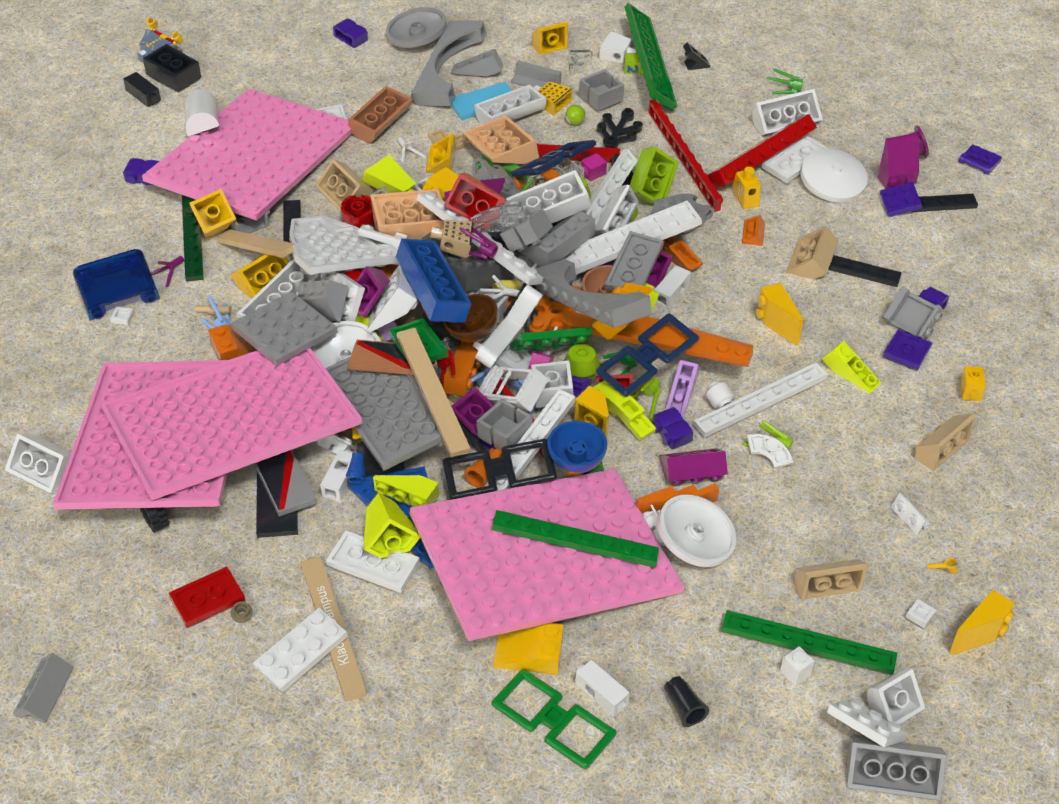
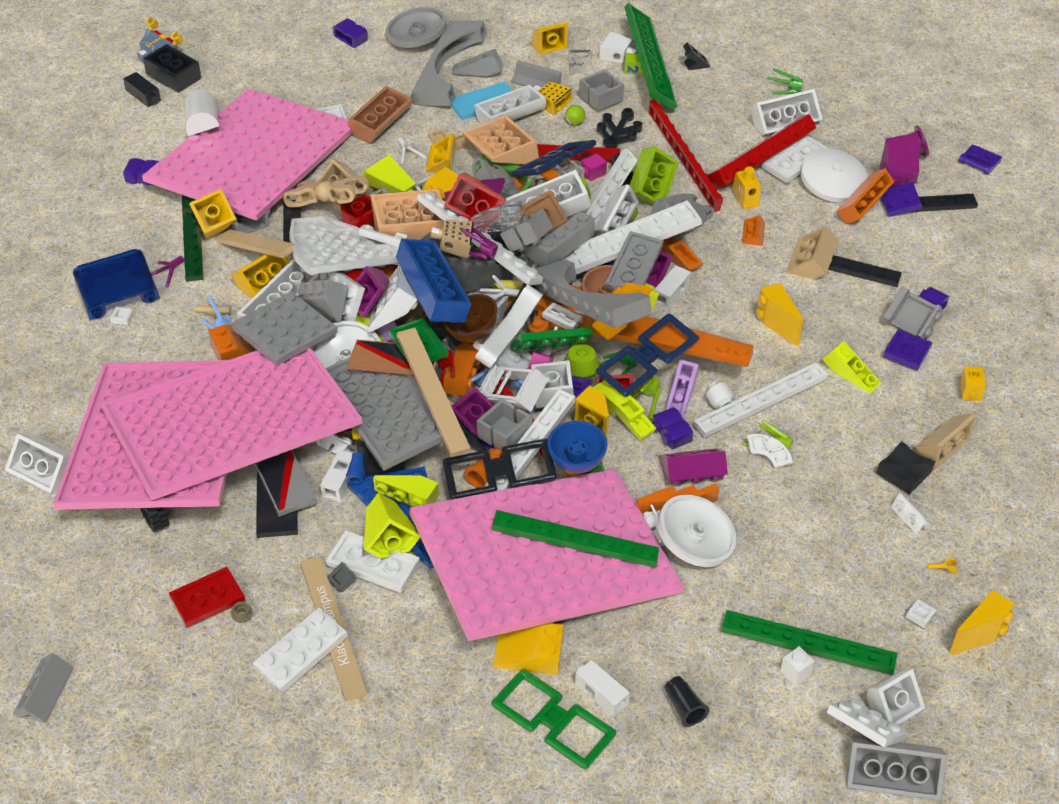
(340, 191): none -> tan piece
(342, 577): none -> dark grey tile
(550, 206): none -> medium nougat tile
(560, 318): none -> white tile
(830, 578): tan slope -> none
(865, 196): none -> orange brick
(905, 468): none -> black brick

